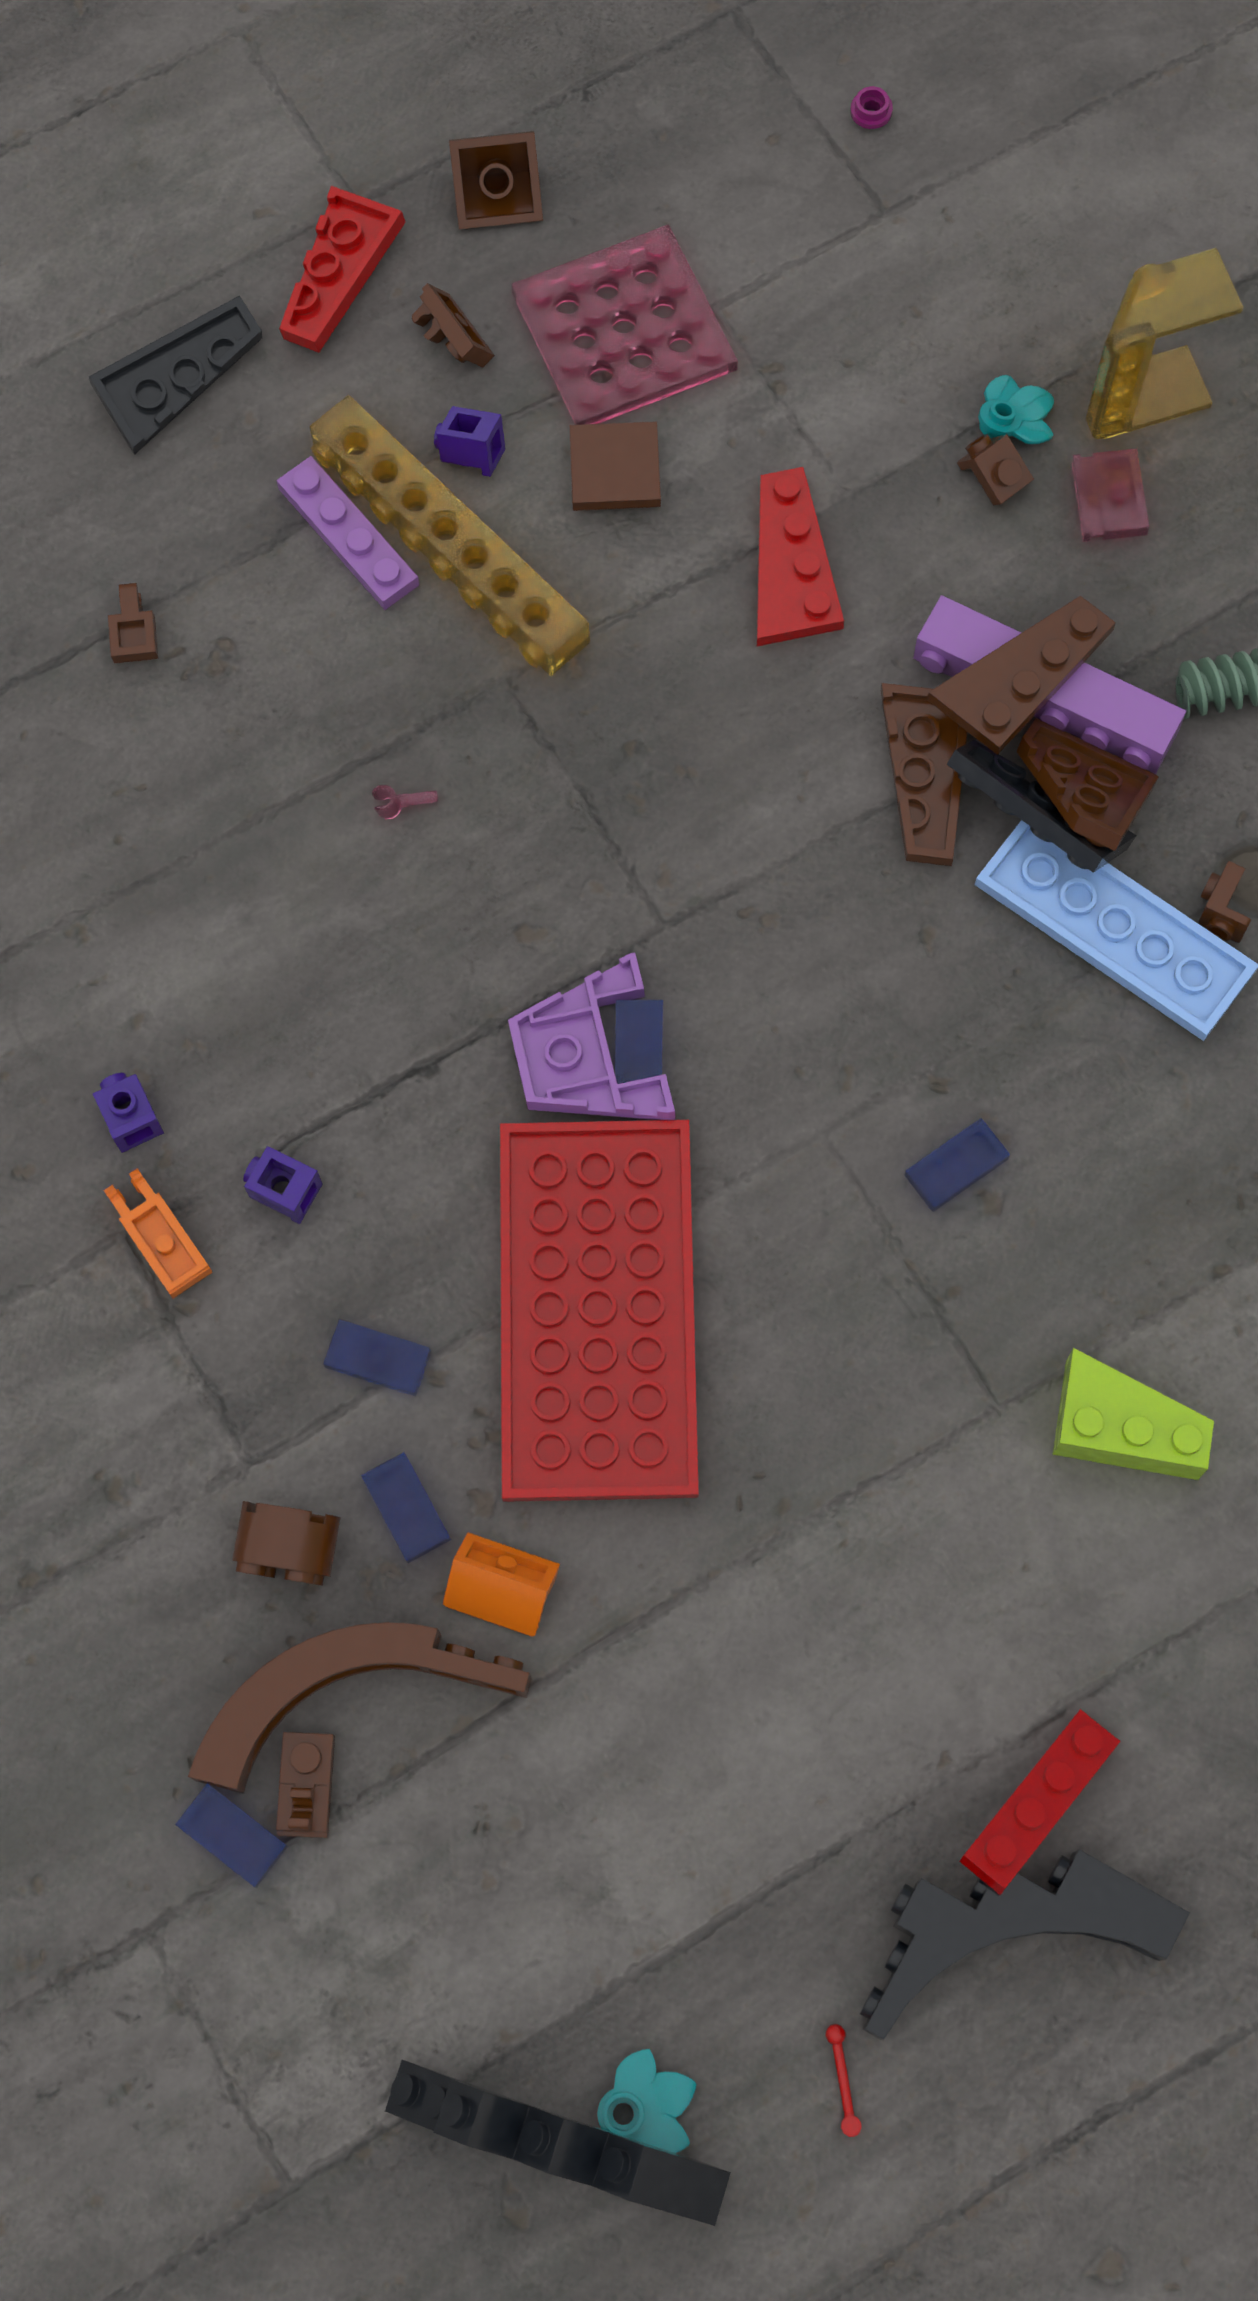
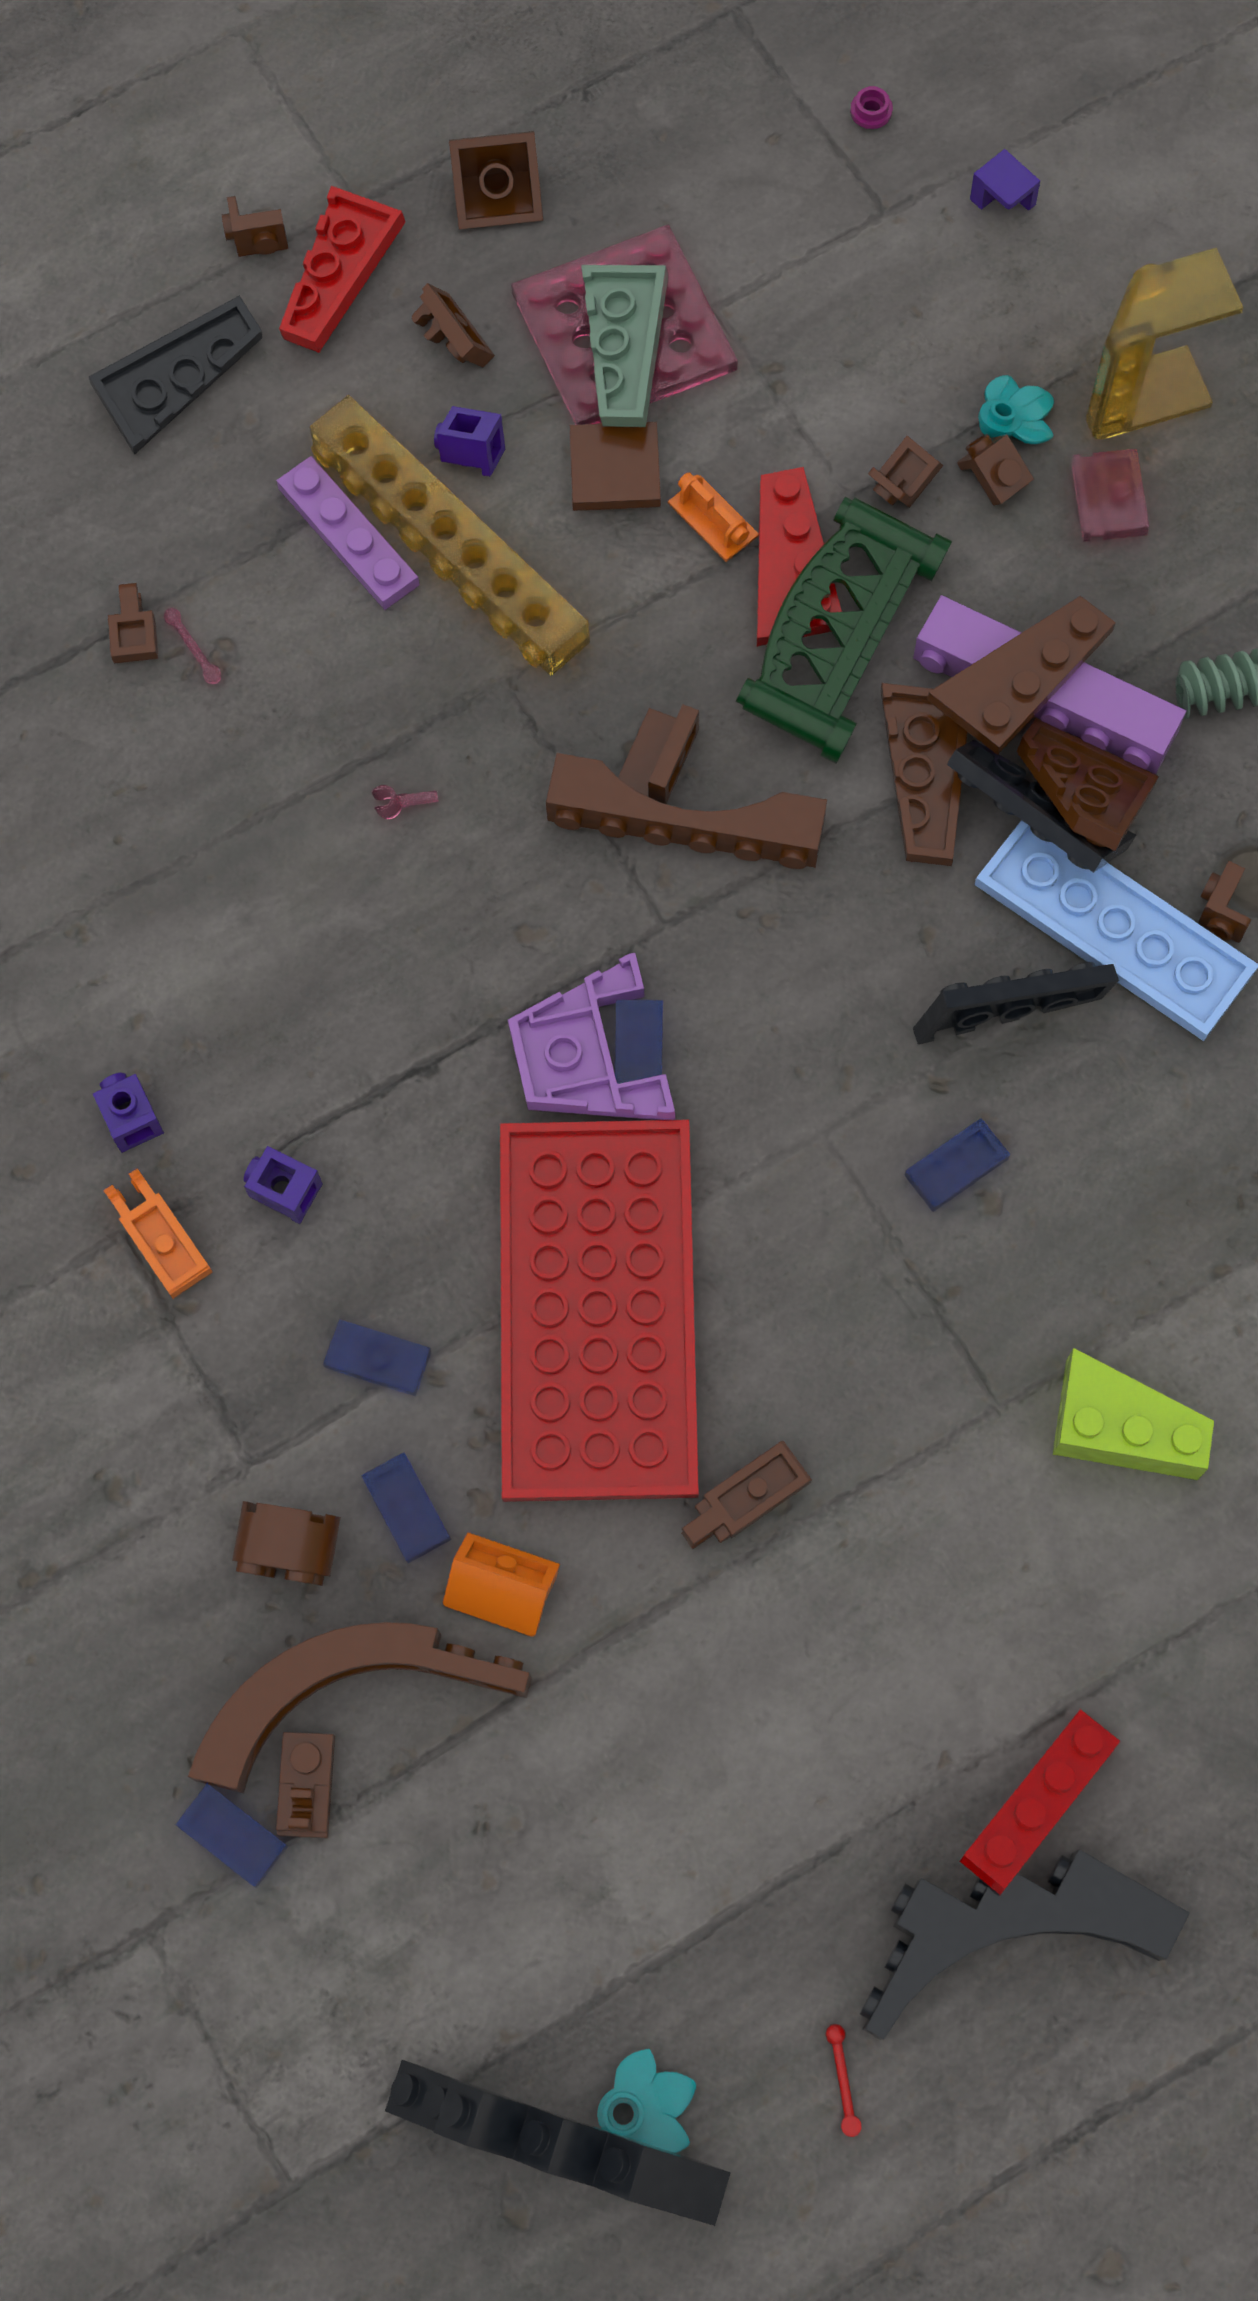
(210, 672): none -> clear pink hinge
(254, 232): none -> reddish brown bracket
(625, 329): none -> sand green wing
(660, 752): none -> reddish brown panel
(712, 516): none -> orange hinge
(747, 1496): none -> reddish brown hinge
(777, 829): none -> reddish brown arch
(817, 709): none -> dark green piece
(905, 473): none -> reddish brown bracket
(1005, 181): none -> dark purple panel
(1013, 999): none -> black wing

